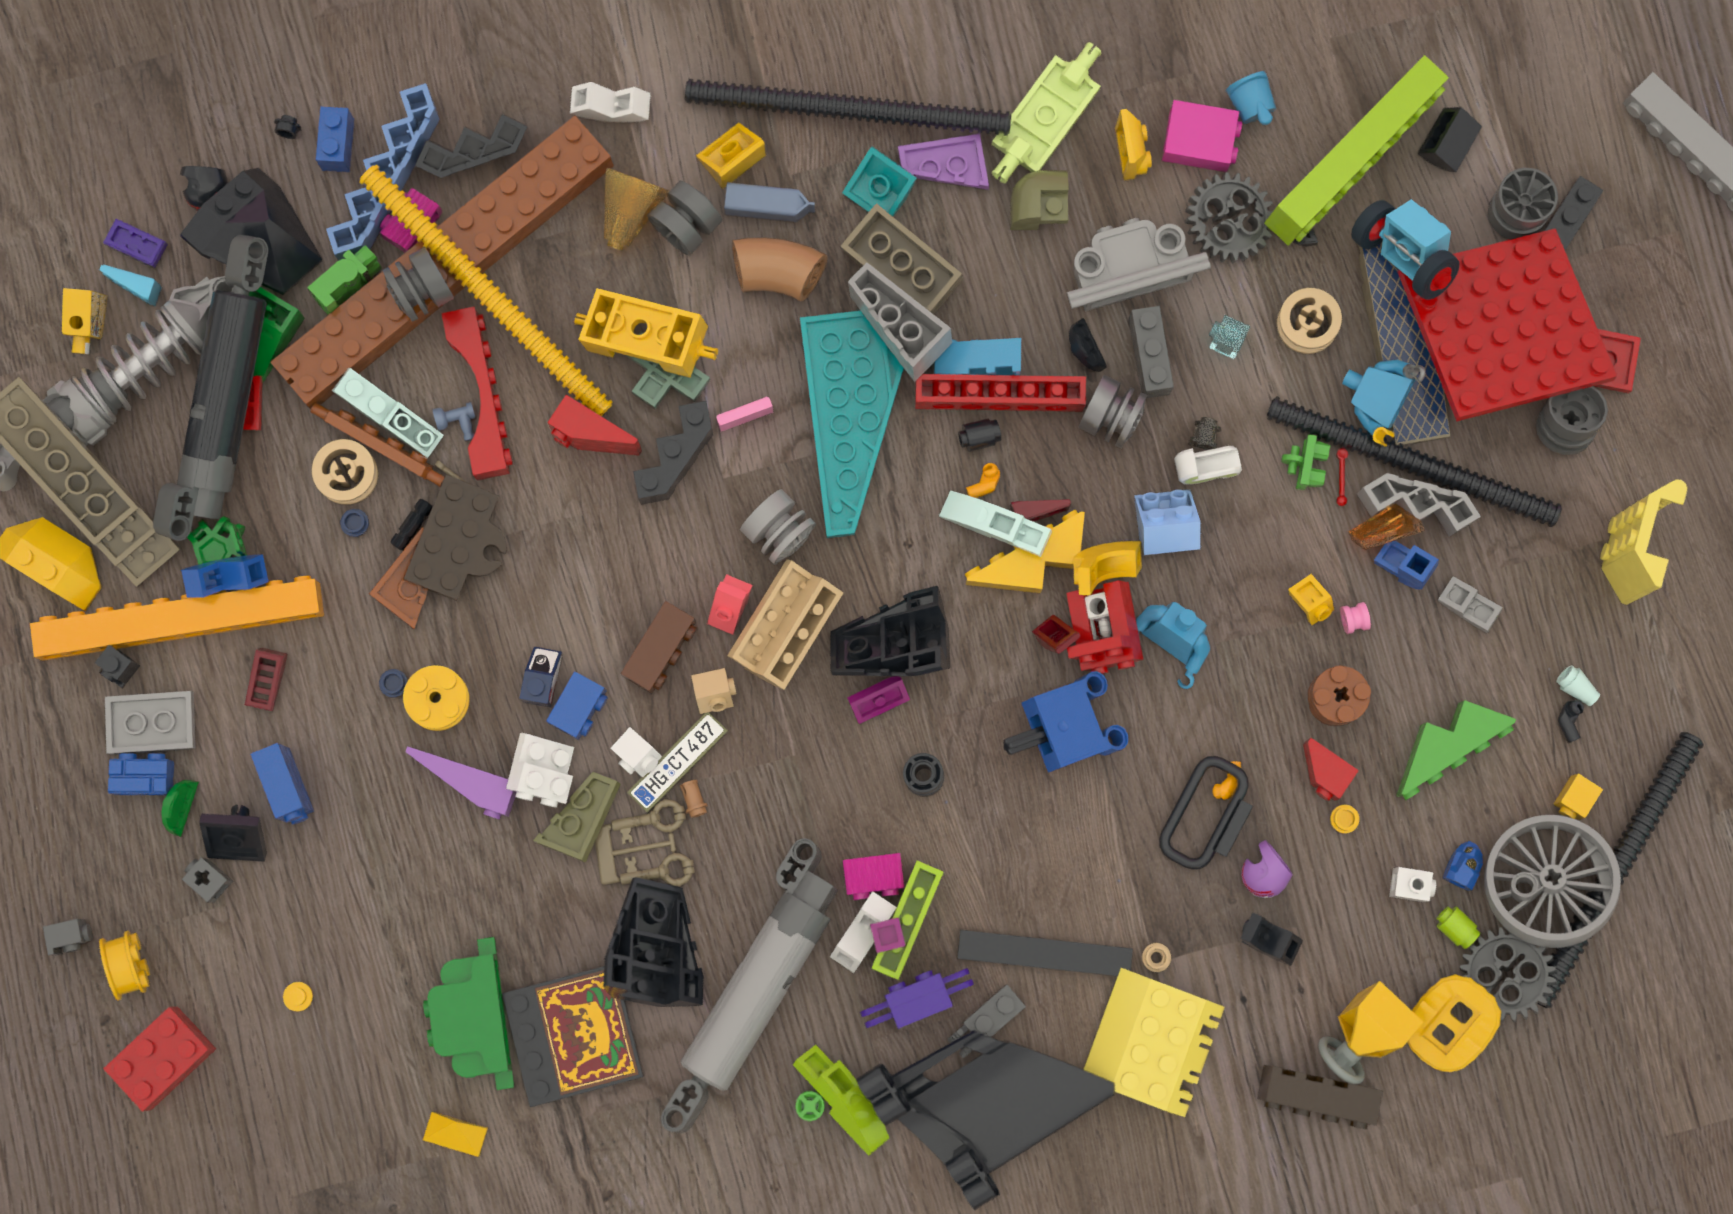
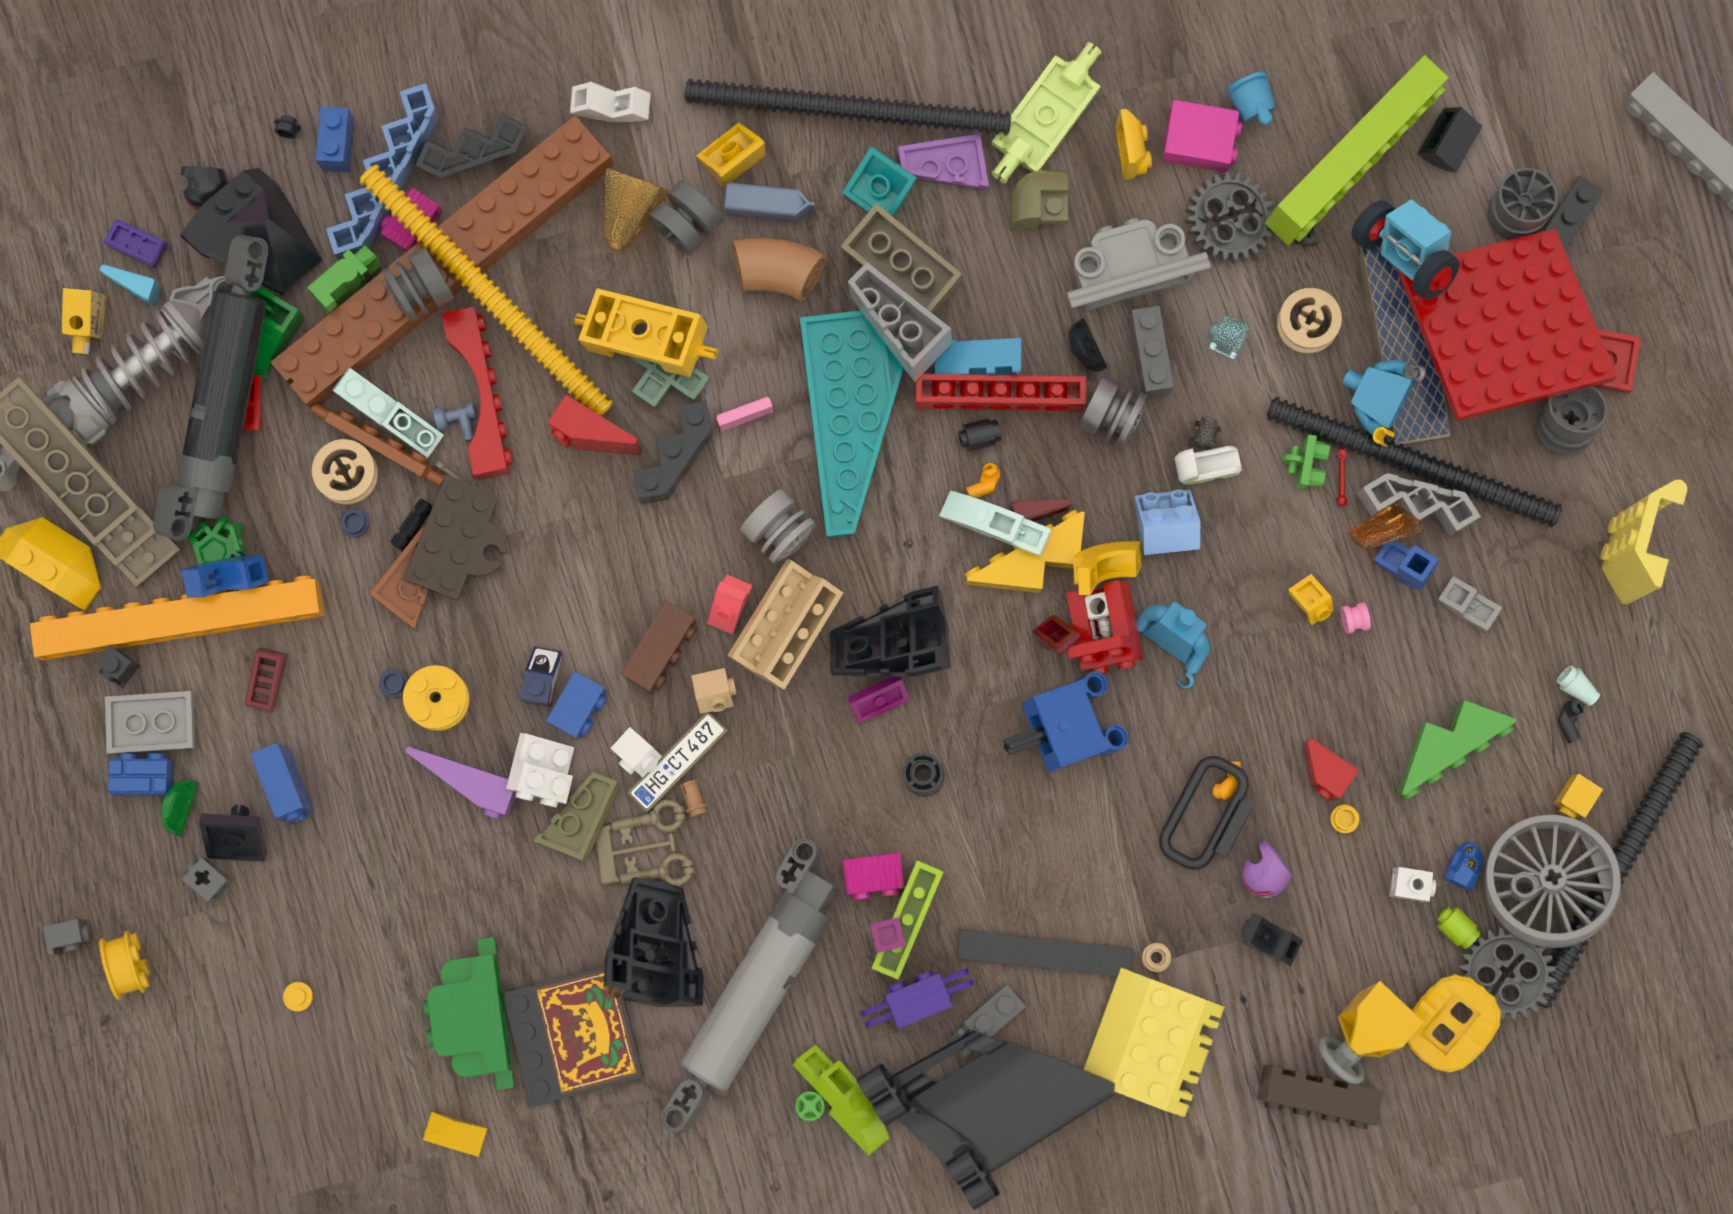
(159, 1058): red brick -> none
(859, 936): white brick -> none
(1354, 692): dark orange brick -> none

